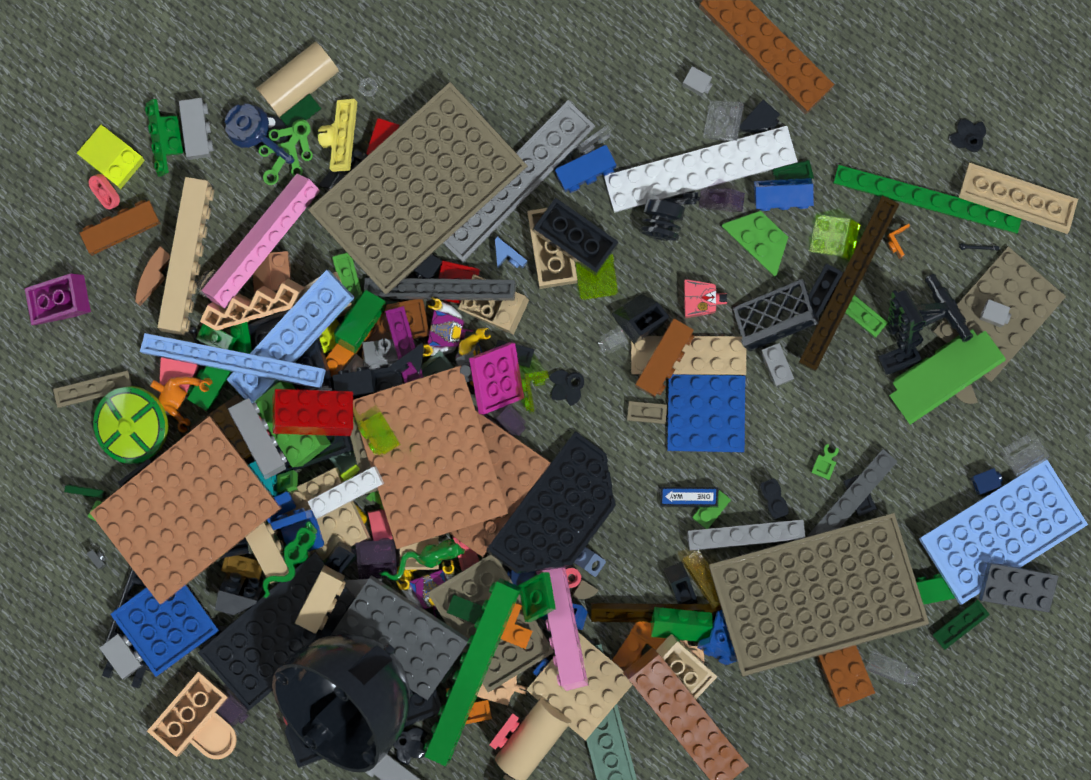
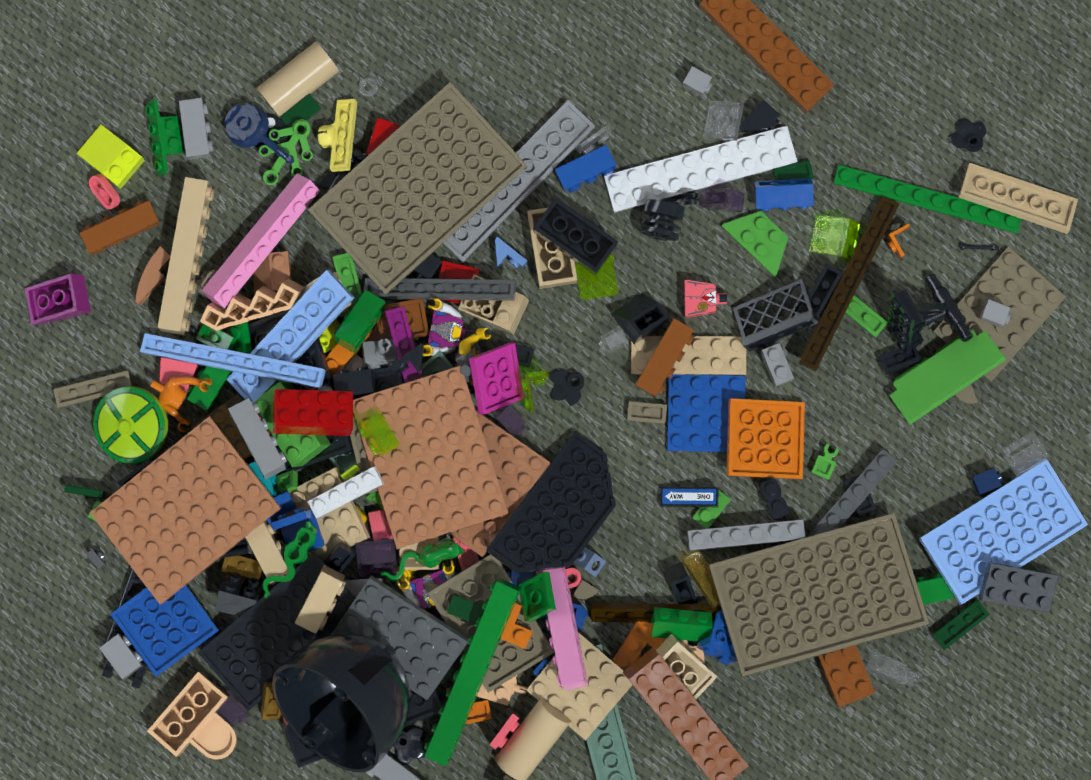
(269, 707): none -> pearl gold plate
(765, 438): none -> orange plate

